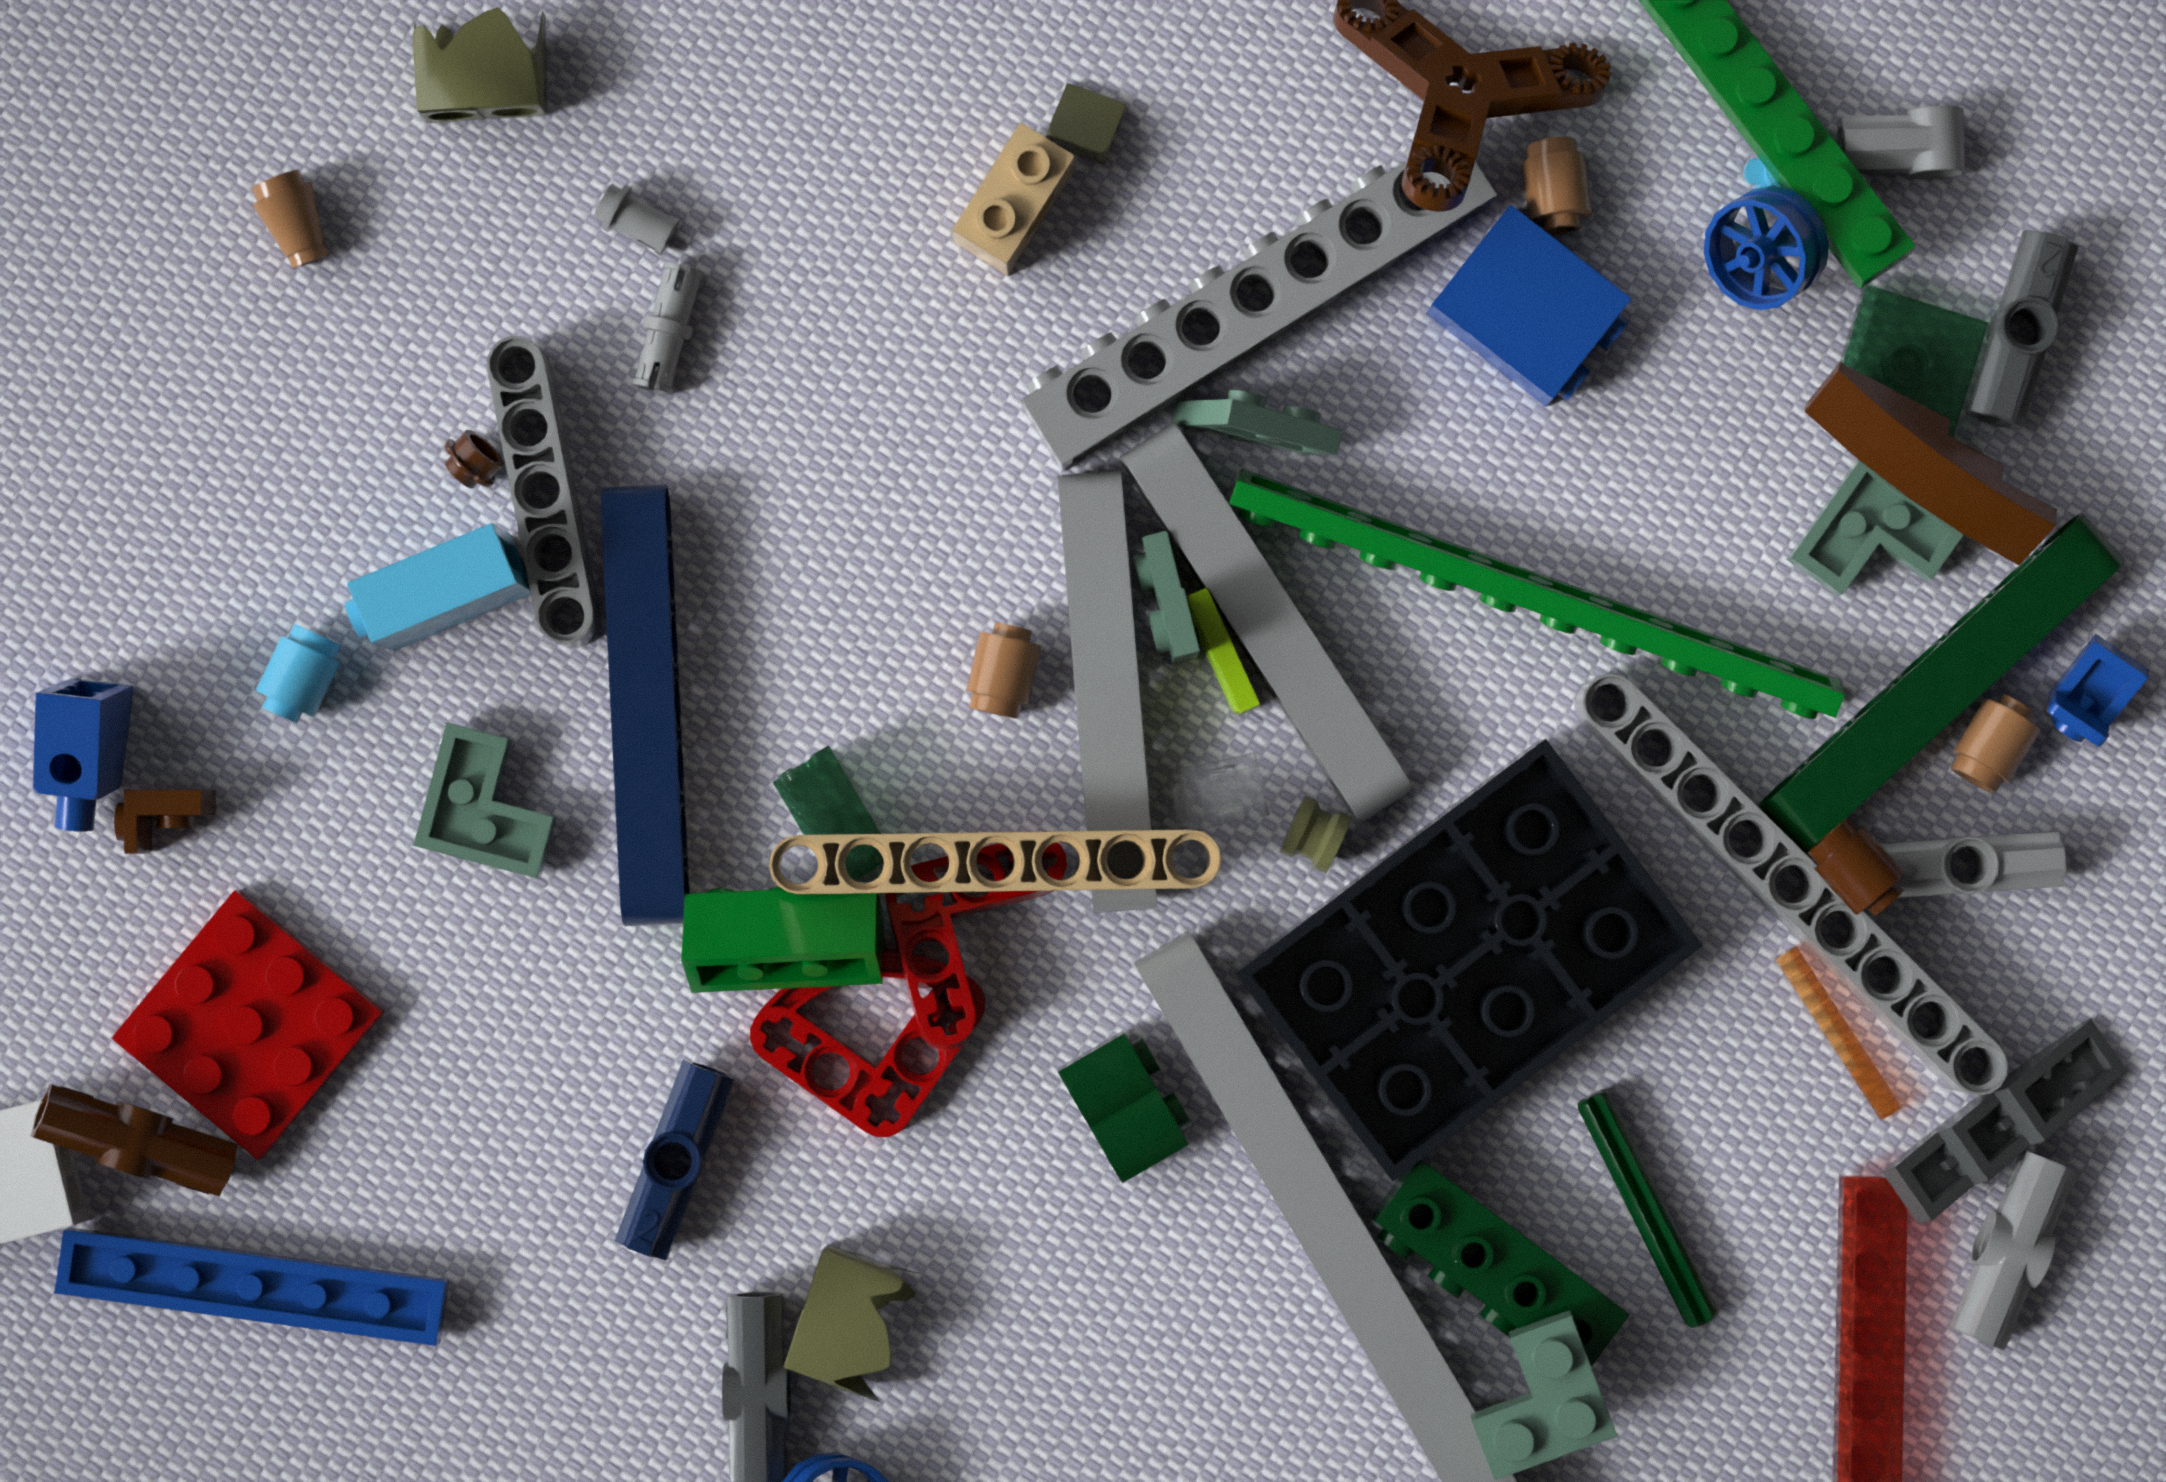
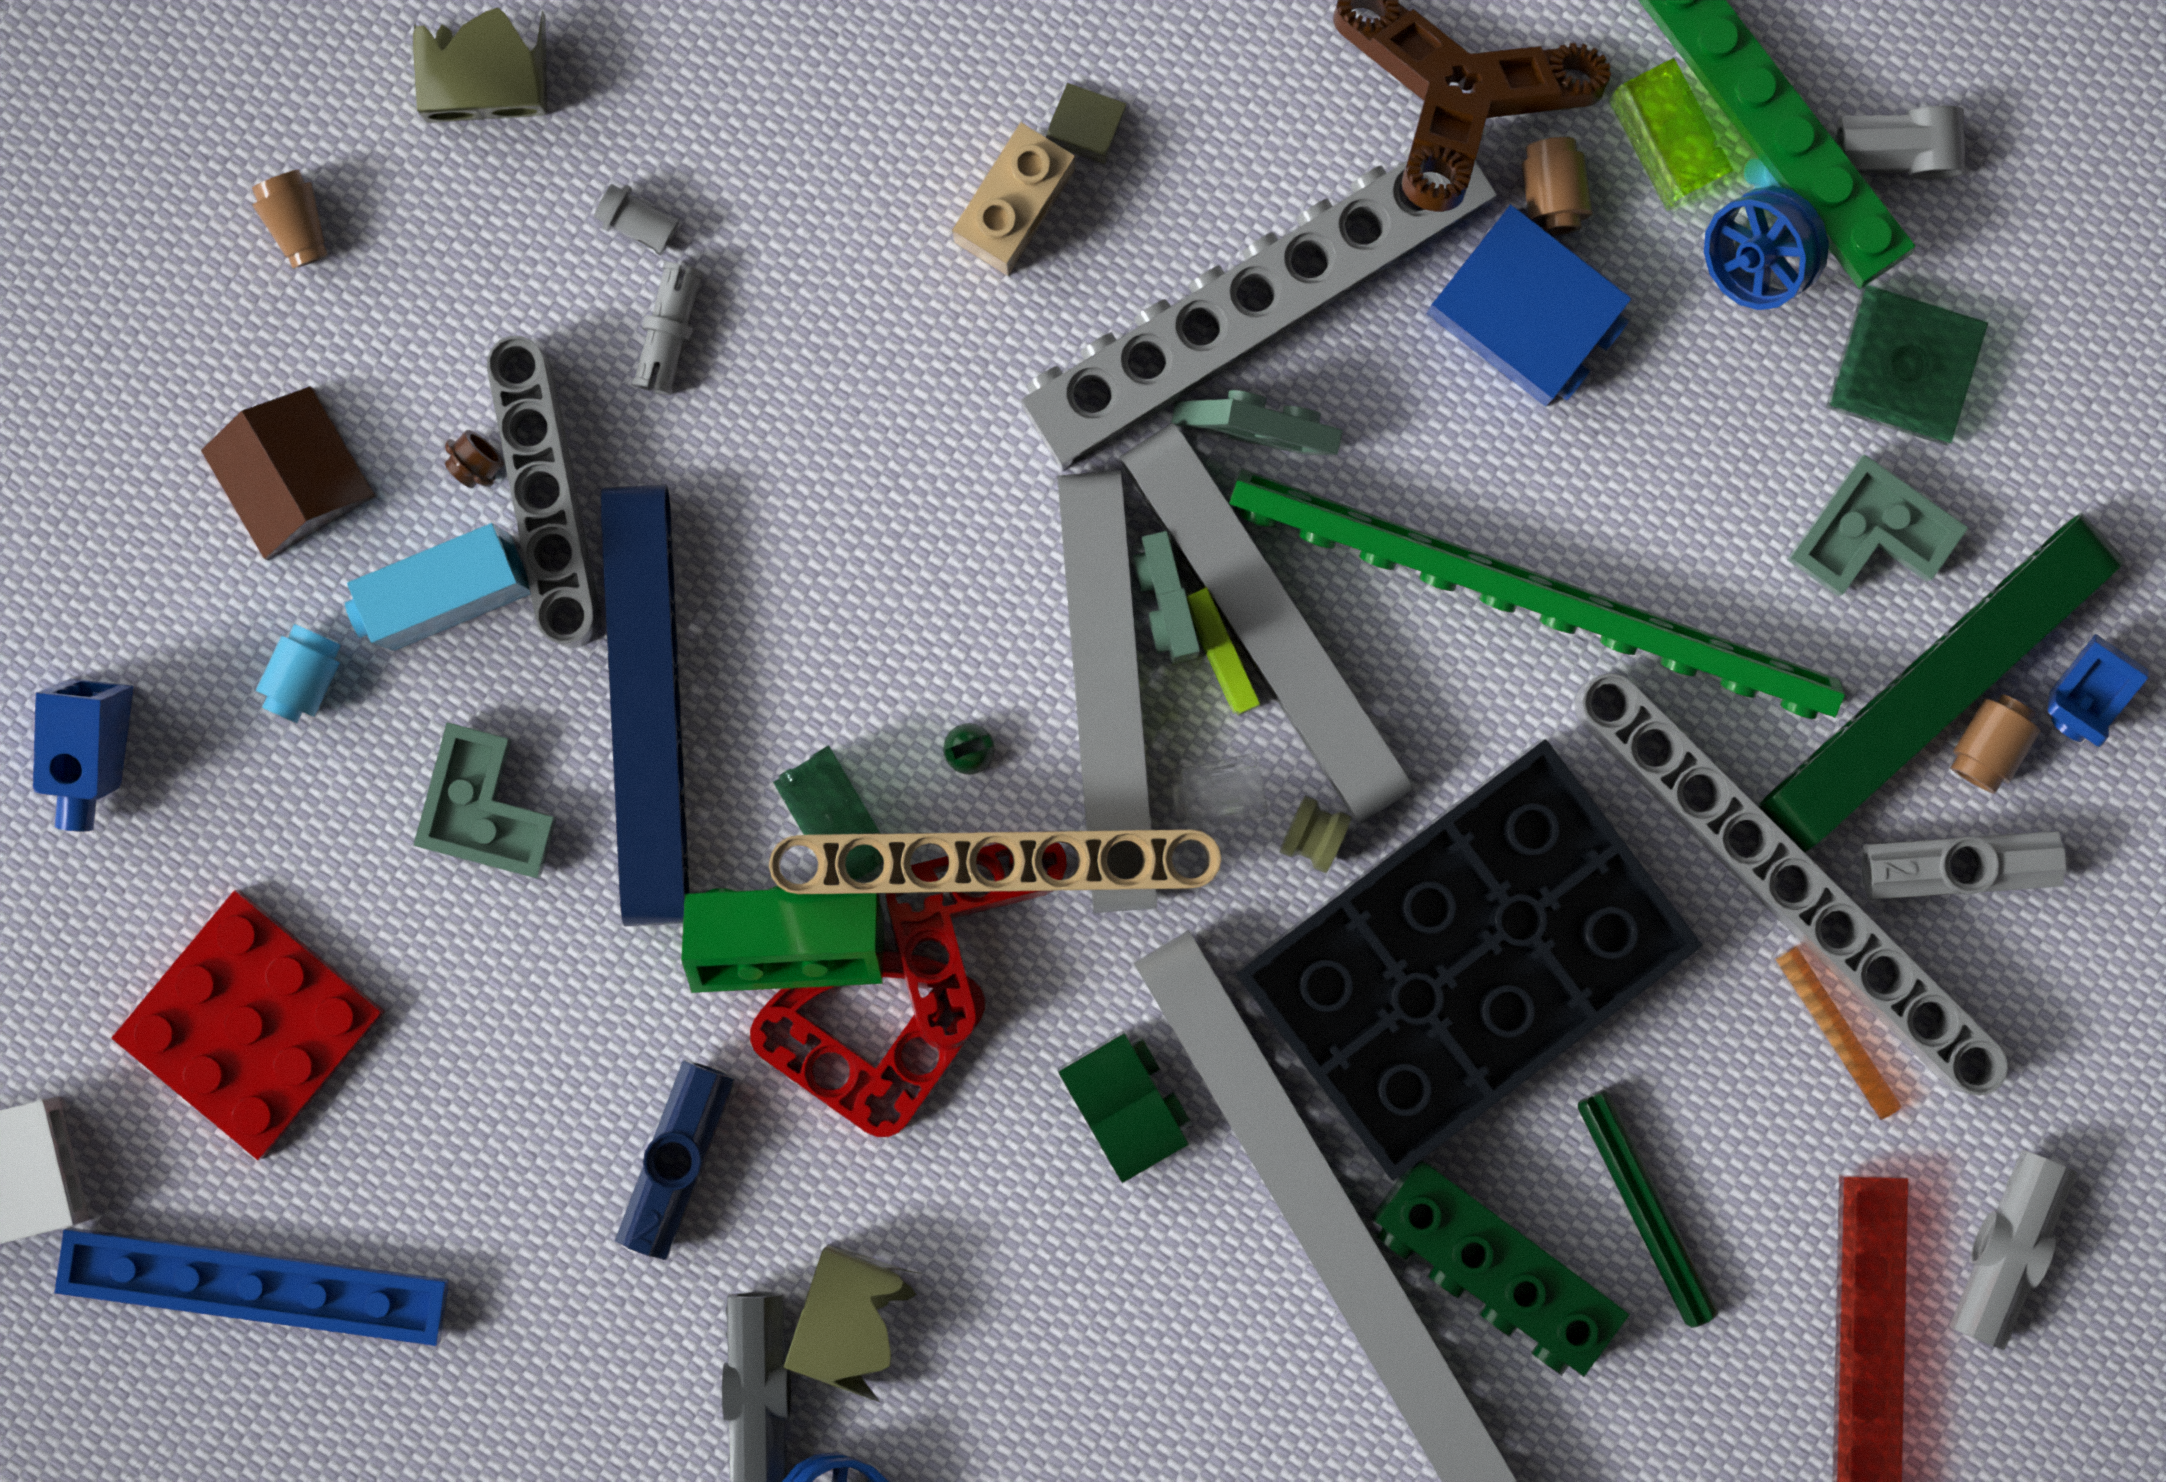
(134, 1140): reddish brown piece -> none
(172, 809): reddish brown bracket -> none
(286, 470): none -> reddish brown slope
(972, 762): none -> dark green hinge
(1003, 670): medium nougat brick -> none
(1560, 1411): sand green plate -> none
(1670, 134): none -> clear neon green brick
(1857, 868): reddish brown brick -> none
(1920, 459): reddish brown slope -> none
(2003, 1124): dark grey slope -> none
(2035, 292): dark grey piece -> none

